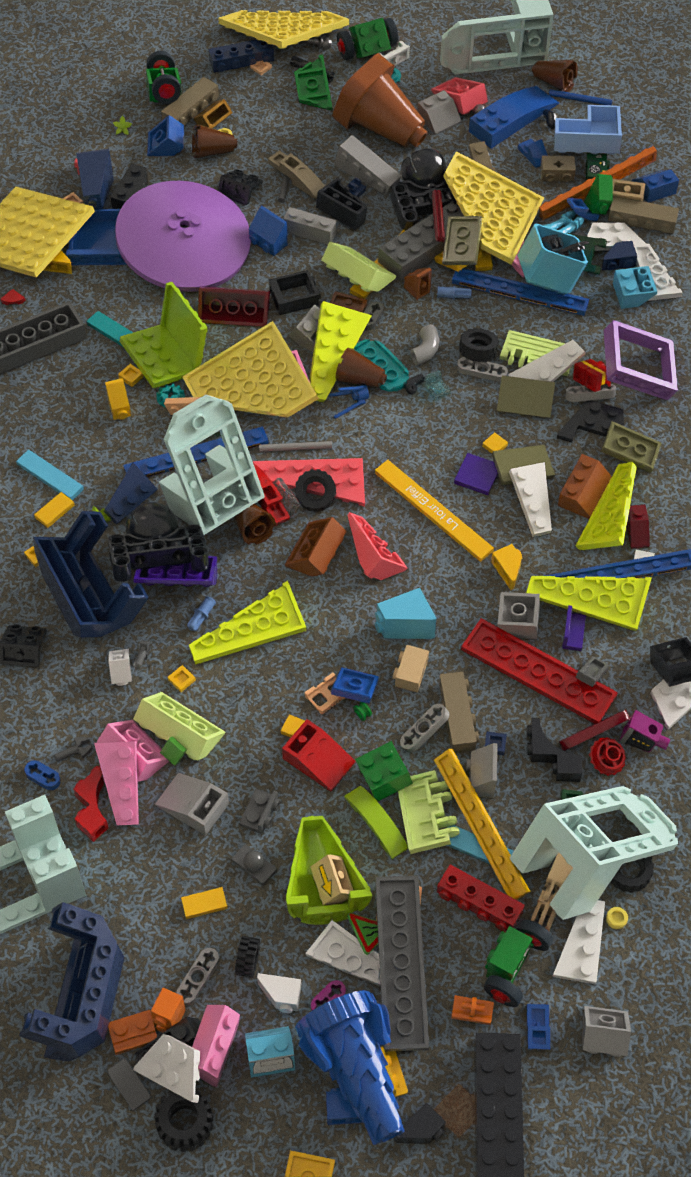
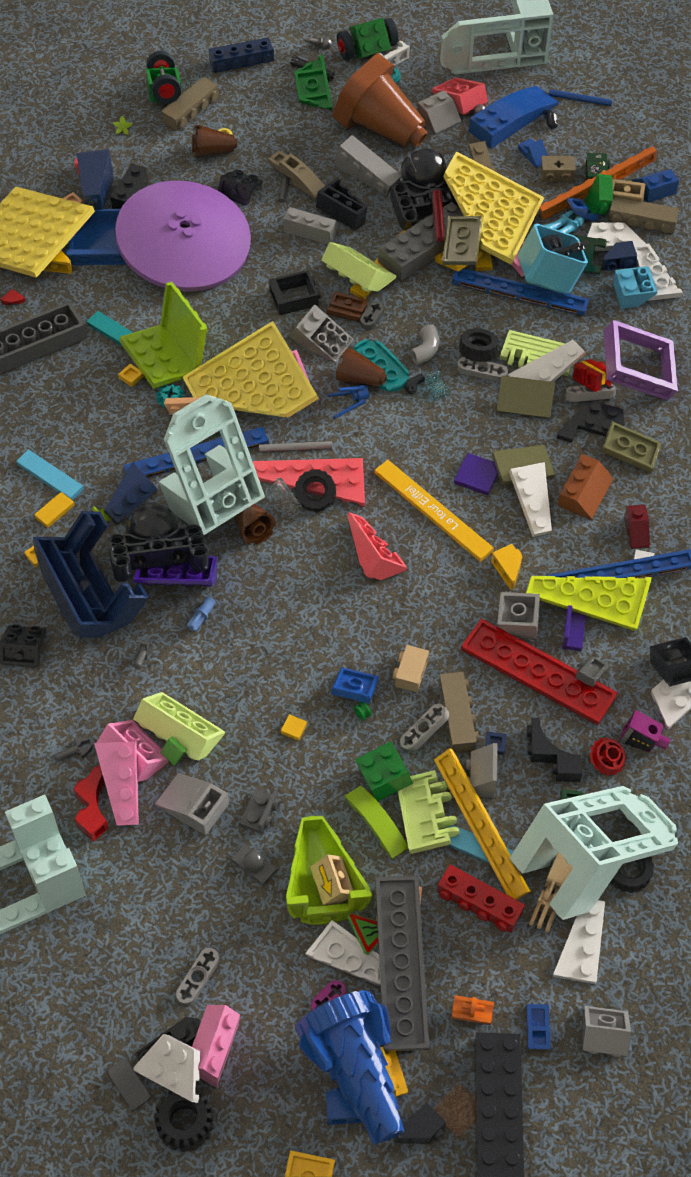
(40, 778): blue beam -> none
(86, 990): dark blue wedge -> none
(118, 399): yellow slope -> none
(120, 667): white slope -> none
(132, 1032): orange plate -> none
(166, 138): blue slope -> none
(167, 1010): orange brick -> none
(181, 678): yellow tile -> none
(204, 903): yellow tile -> none
(213, 114): pearl gold brick -> none
(233, 306): dark red slope -> none
(247, 956): black tyre -> none
(255, 625): neon yellow wing -> none
(261, 67): light nougat tile -> none
(268, 231): blue slope -> none
(270, 1051): medium azure slope -> none
(272, 501): red slope -> none
(281, 991): white slope -> none
(283, 27): light yellow plate -> none
(316, 547): dark orange slope -> none
(317, 755): red slope -> none
(323, 689): light nougat piece -> none
(335, 332): neon yellow wing -> none
(356, 187): dark blue tile -> none
(406, 617): medium azure slope -> none
(418, 282): dark orange slope -> none
(452, 292): medium blue axle -> none
(495, 443): yellow tile -> none
(509, 957): brick -> none
(556, 73): reddish brown cone -> none
(594, 730): dark red beam -> none
(595, 134): light blue piece -> none
(610, 516): neon yellow wing -> none
(616, 918): light yellow tile -> none

